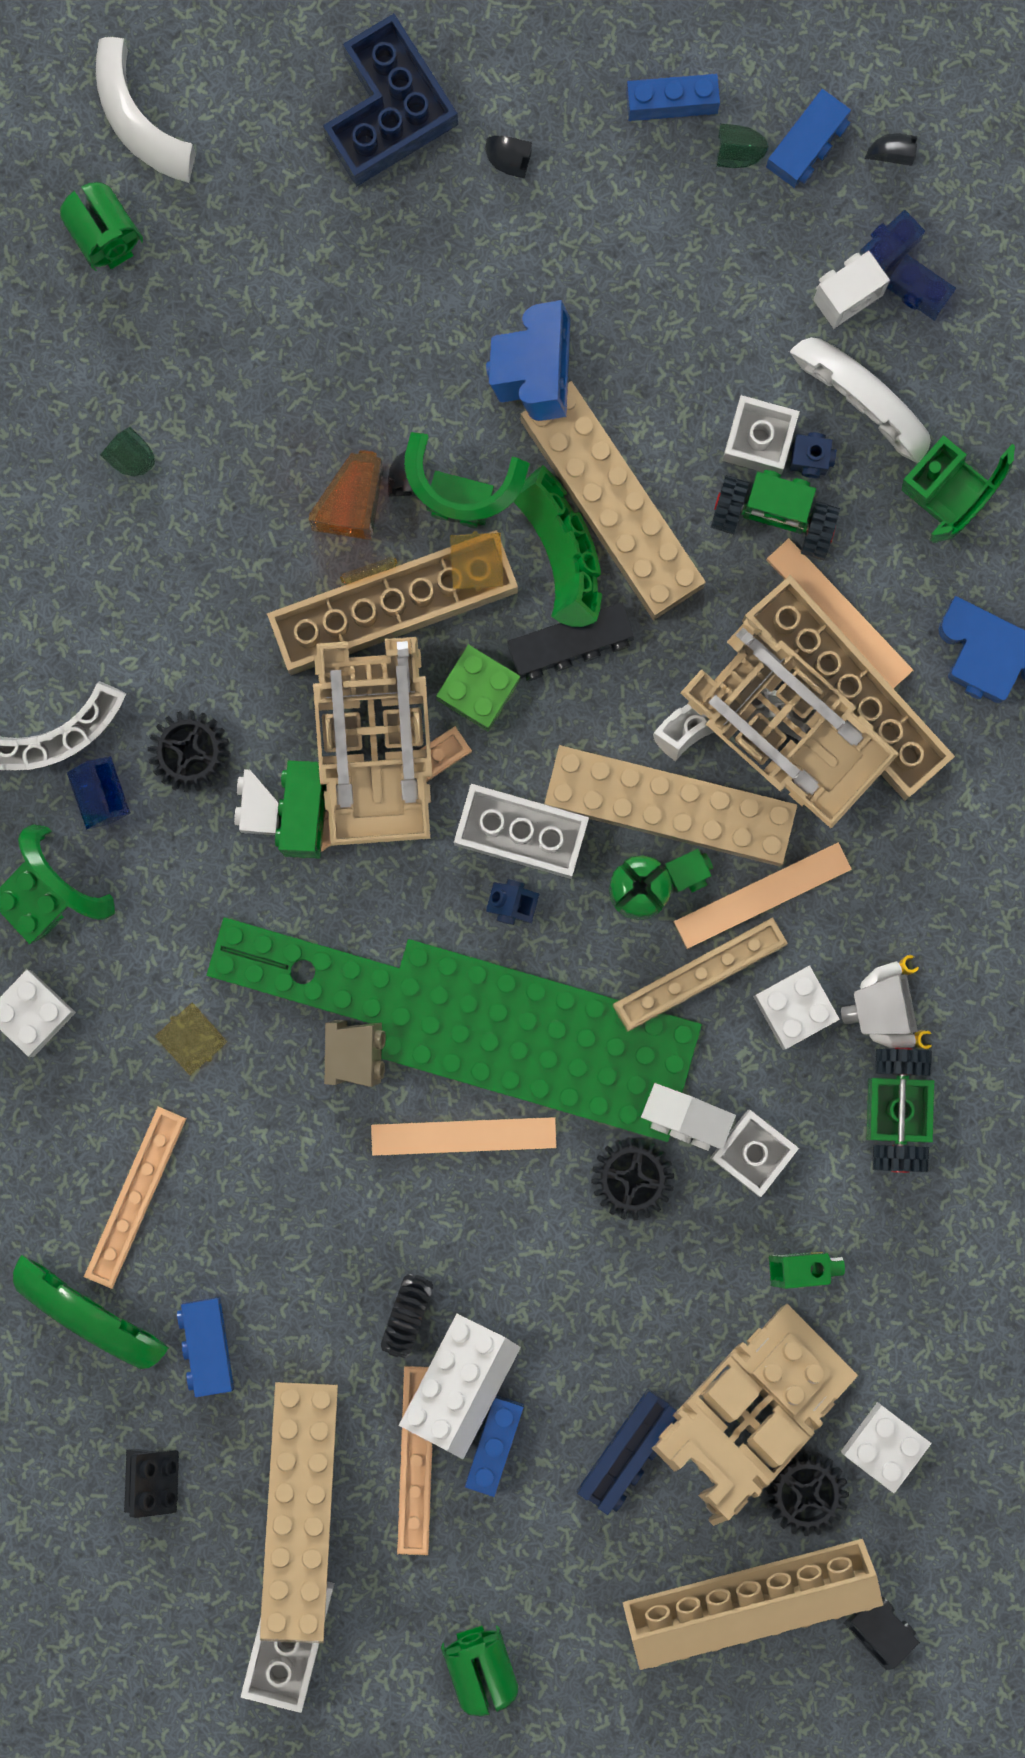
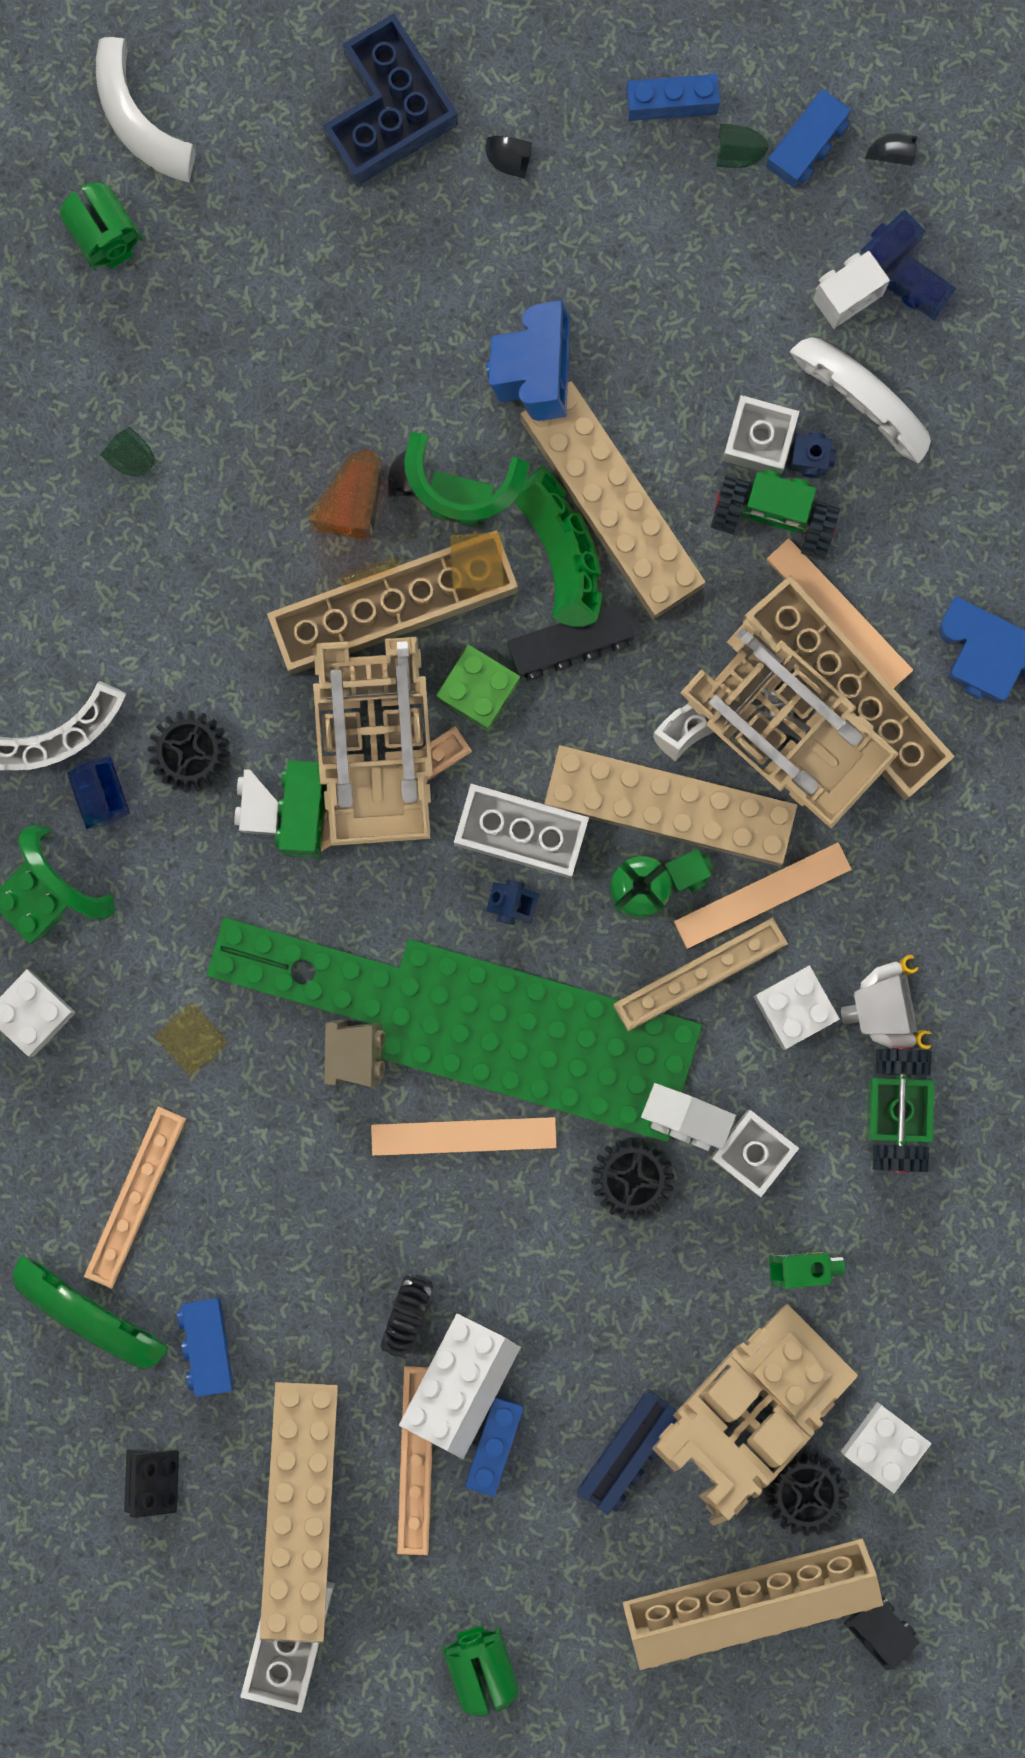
(952, 488): green piece -> none

